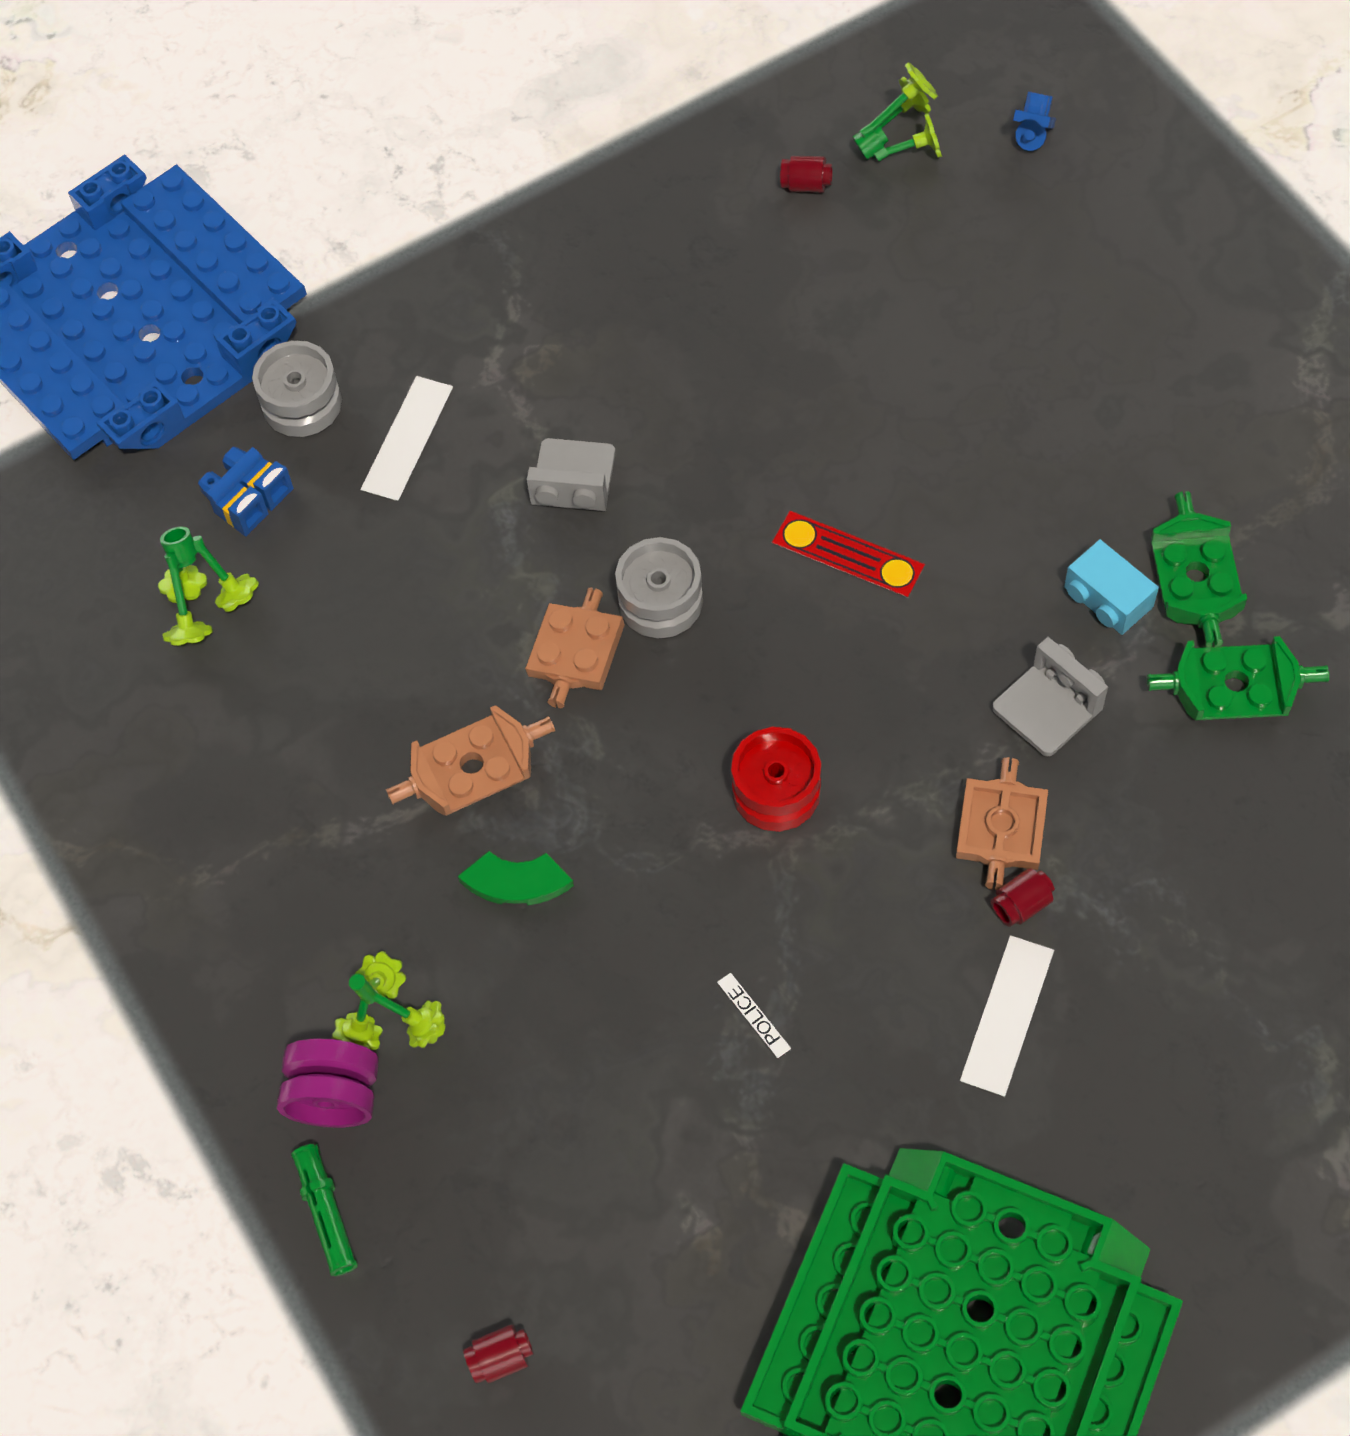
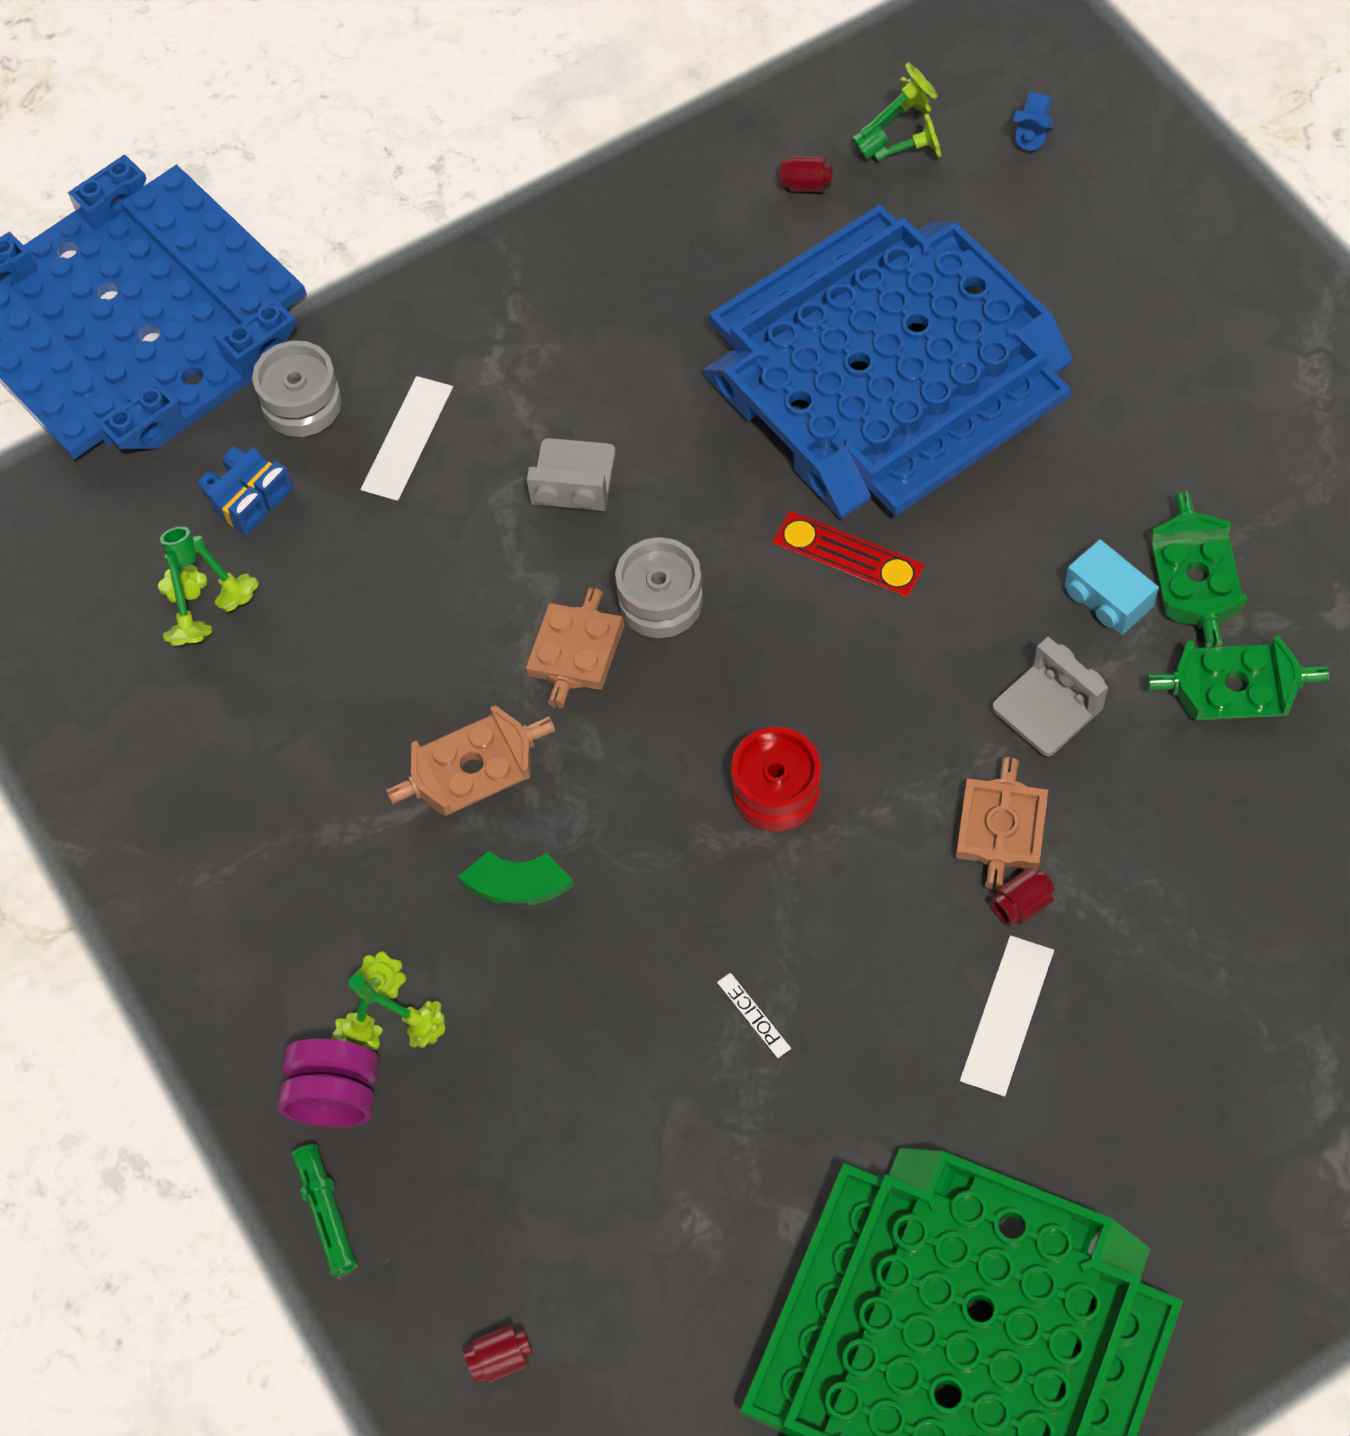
(927, 397): none -> blue slope

